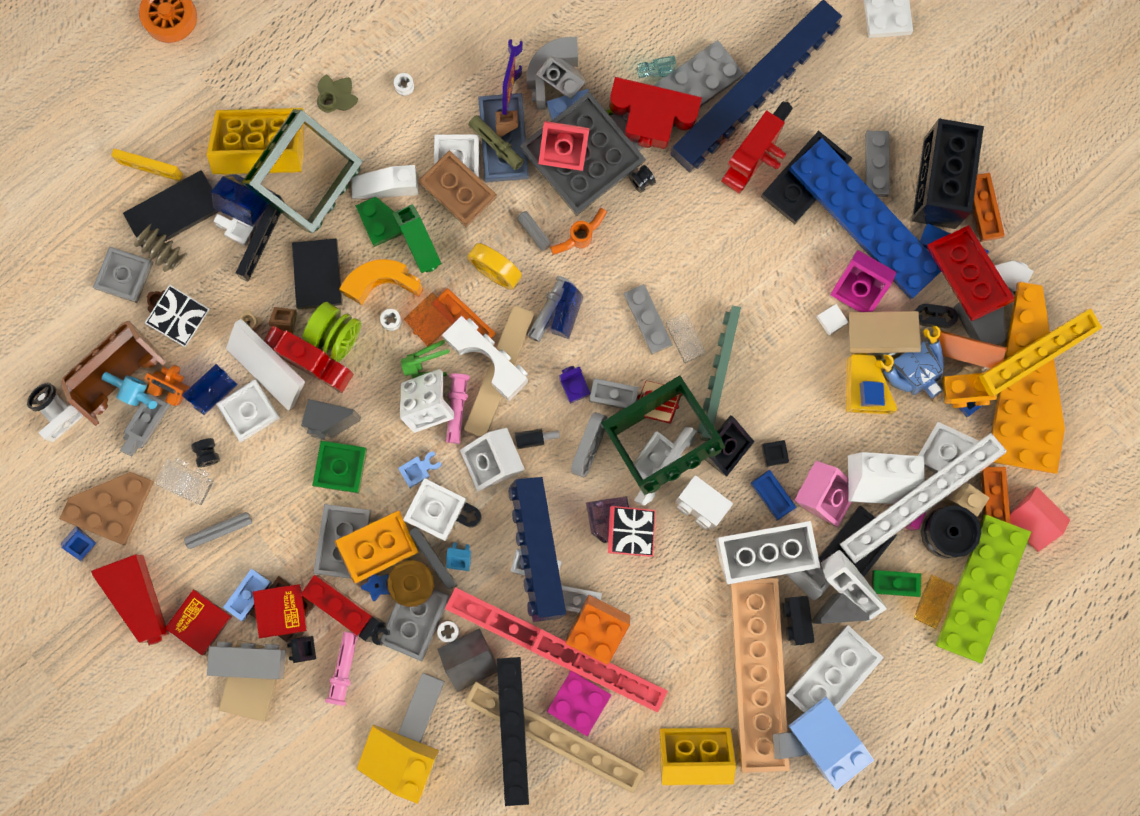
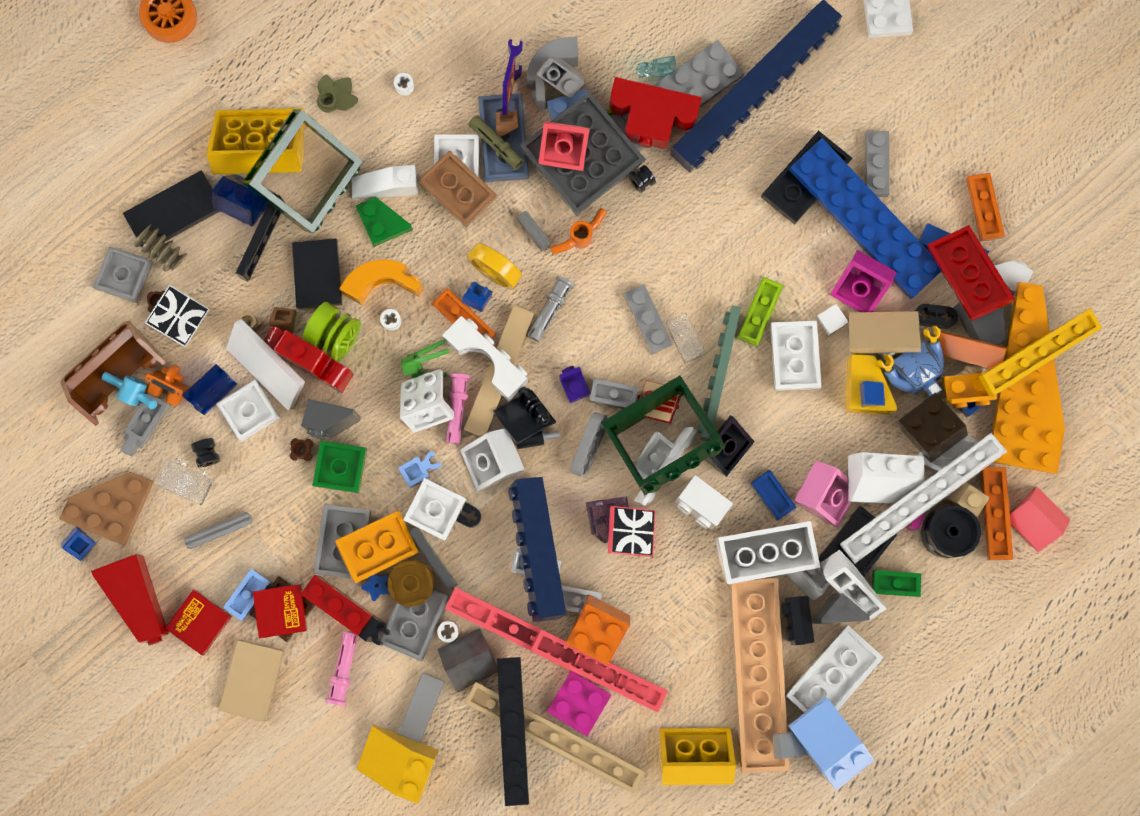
(55, 410): white piece -> none
(147, 164): yellow tile -> none
(235, 229): white plate -> none
(246, 661): light grey brick -> none
(295, 453): none -> reddish brown plate
(302, 649): black tile -> none
(417, 238): green slope -> none
(430, 319): clear orange piece -> none
(458, 558): dark azure tile -> none
(477, 296): none -> blue tile
(524, 415): none -> black hinge
(567, 311): clear blue slope -> none
(756, 149): red piece -> none
(759, 311): none -> lime tile
(775, 453): black tile -> none
(795, 355): none -> white plate
(933, 427): none -> dark brown brick
(933, 601): clear yellow slope -> none
(948, 173): black brick -> none
(983, 589): lime plate -> none

